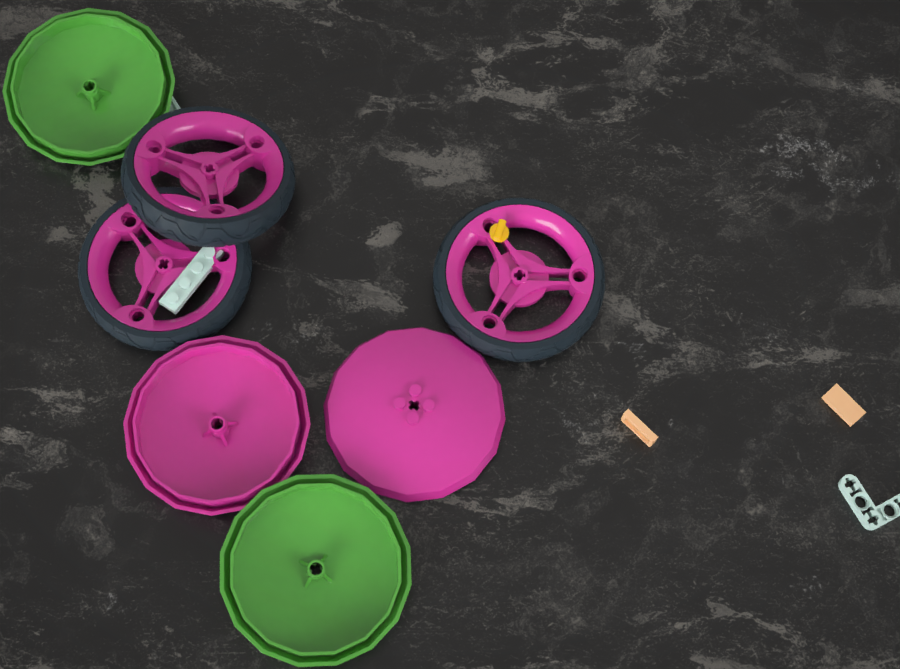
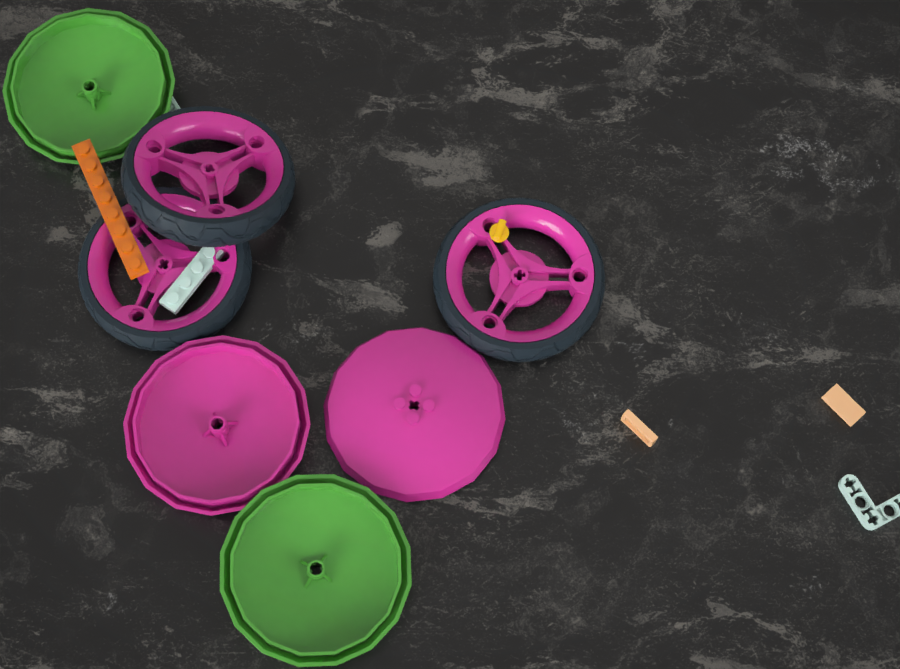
(110, 209): none -> orange plate

